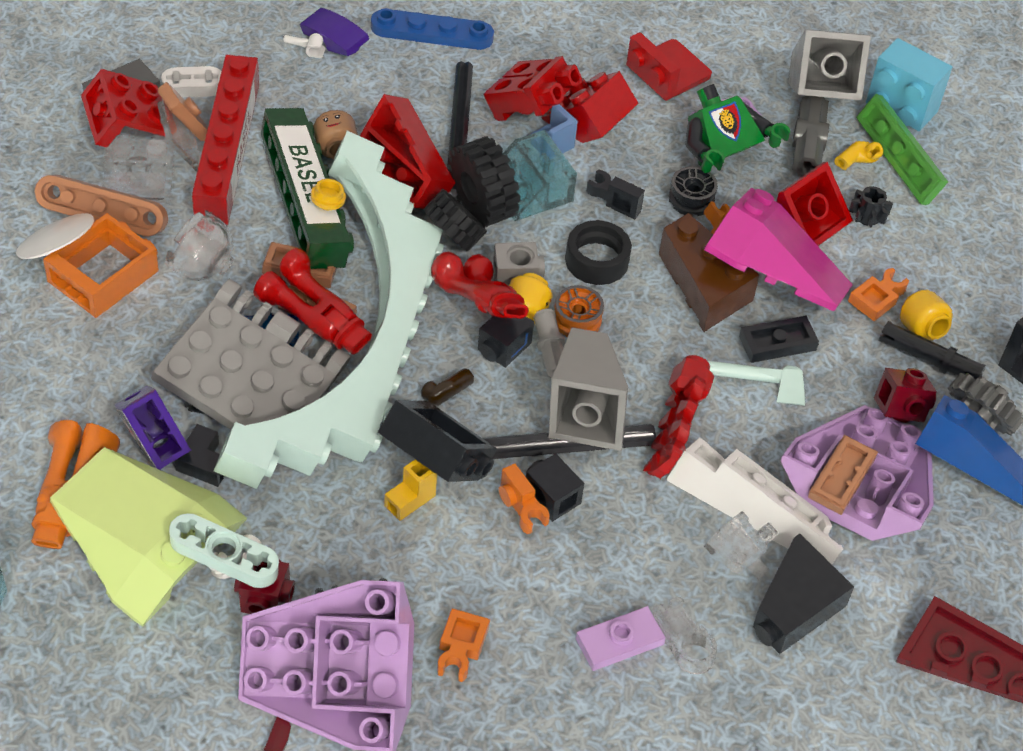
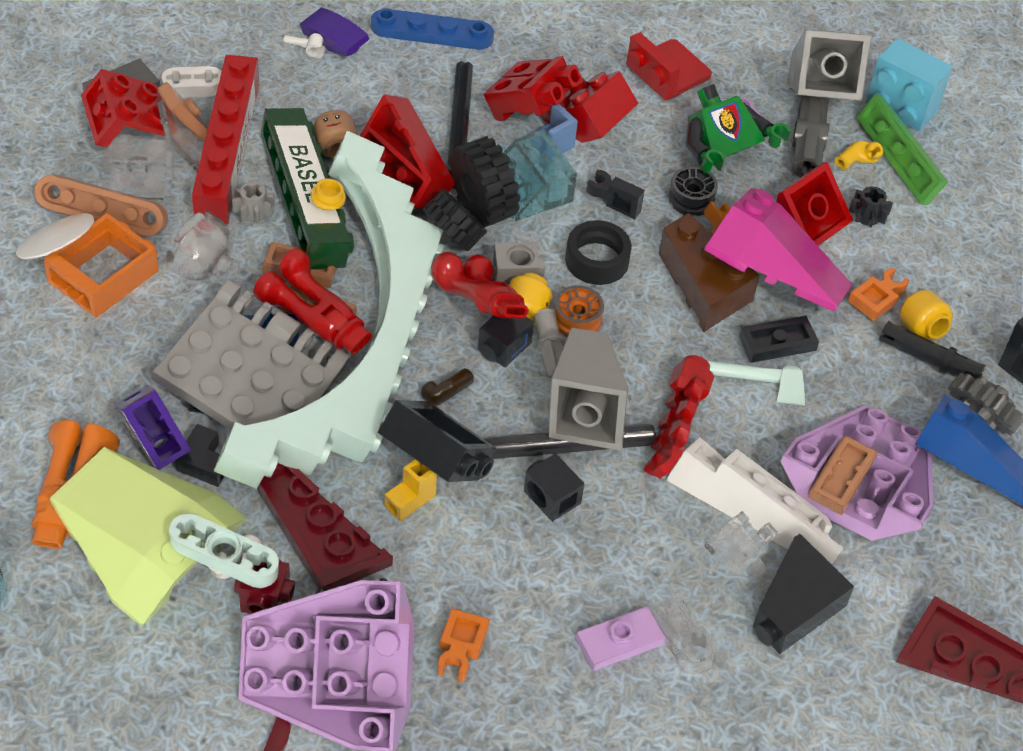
(253, 202): none -> light grey gear
(319, 532): none -> dark red wing
(519, 493): orange plate -> none
(905, 395): dark red brick -> none

